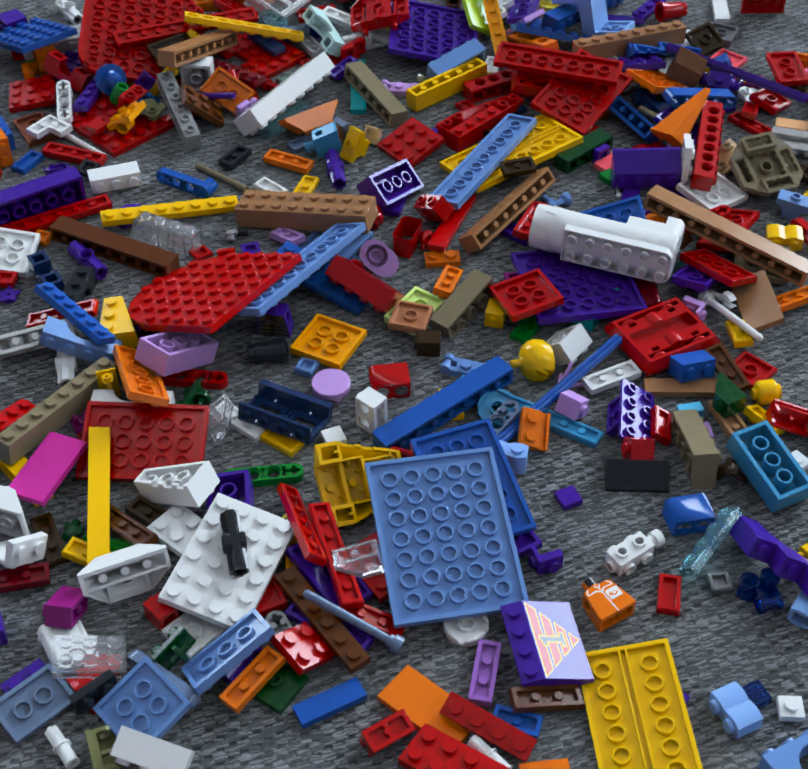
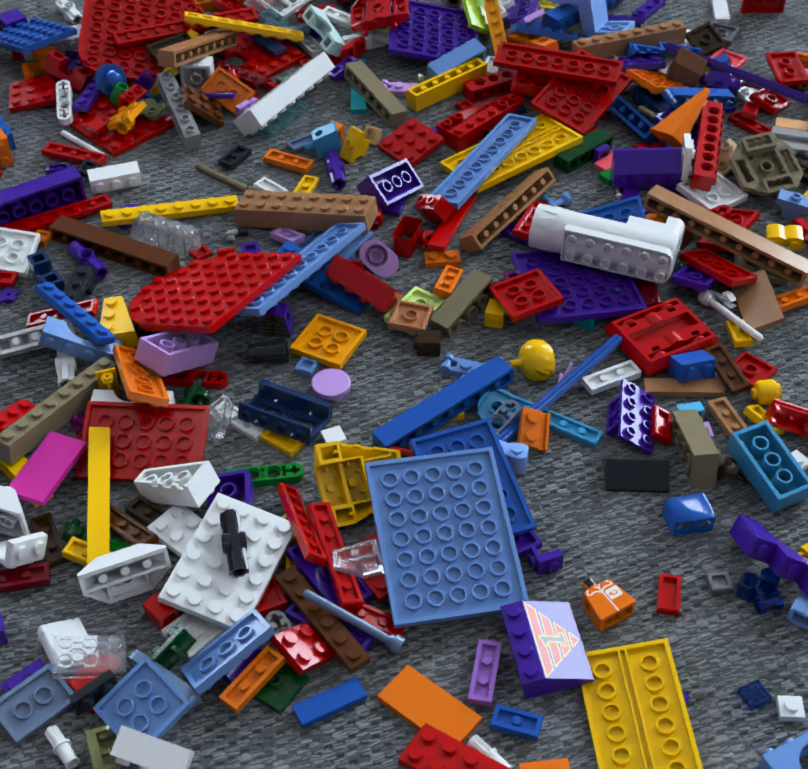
(26, 121): copper tile -> none
(27, 162): blue tile -> none
(49, 124): white plate -> none
(65, 608): magenta brick -> none
(200, 188): blue beam -> none
(310, 119): orange wedge -> none
(342, 127): sand blue tile -> none
(370, 409): white brick -> none
(386, 732): red hinge -> none
(390, 374): red piece -> none
(464, 632): white tile -> none
(488, 727): red plate -> none
(517, 167): dark brown plate -> none
(525, 330): green tile -> none
(546, 698): reddish brown plate -> none
(568, 498): dark purple tile -> none
(569, 344): white slope -> none
(572, 405): lavender brick -> none
(633, 551): white brick -> none
(638, 448): red brick -> none
(670, 10): red plant -> none
(696, 306): lavender bracket -> none
(710, 541): clear light blue plate -> none
(727, 397): dark green slope -> none
(735, 710): light blue brick -> none

